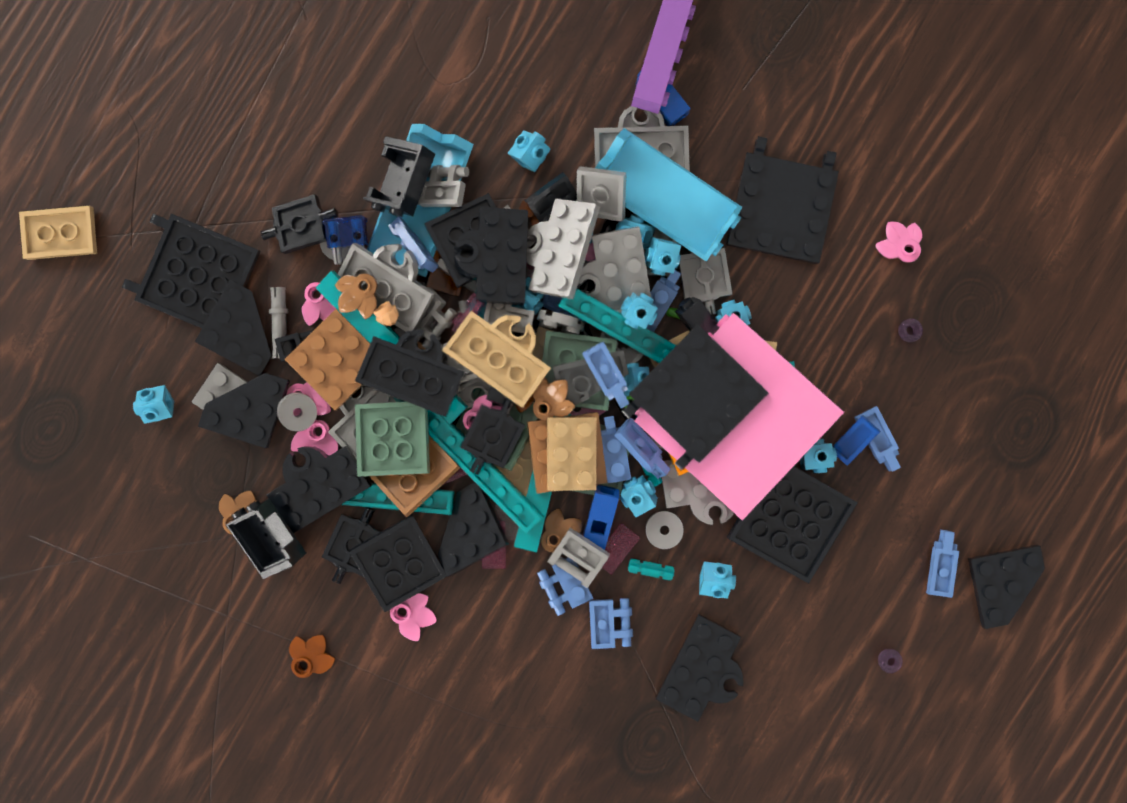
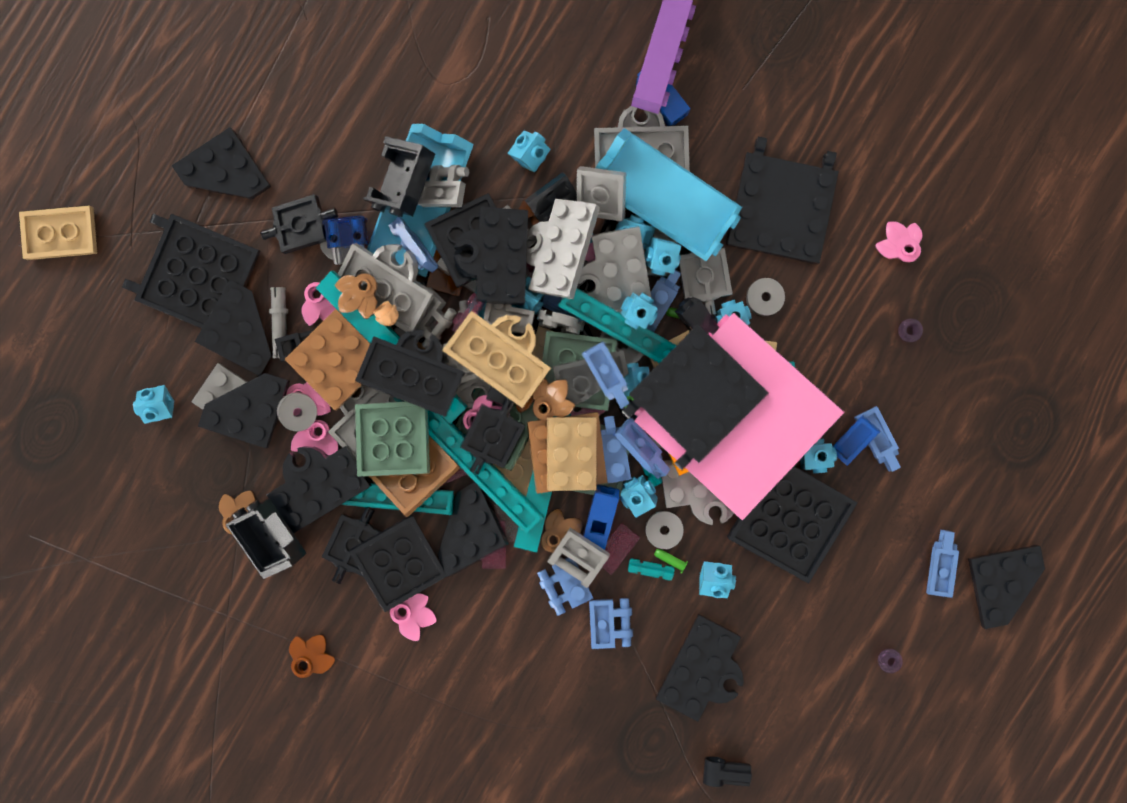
(222, 168): none -> black plate
(670, 559): none -> bright green piece
(719, 772): none -> black piece
(757, 304): none -> light grey piece

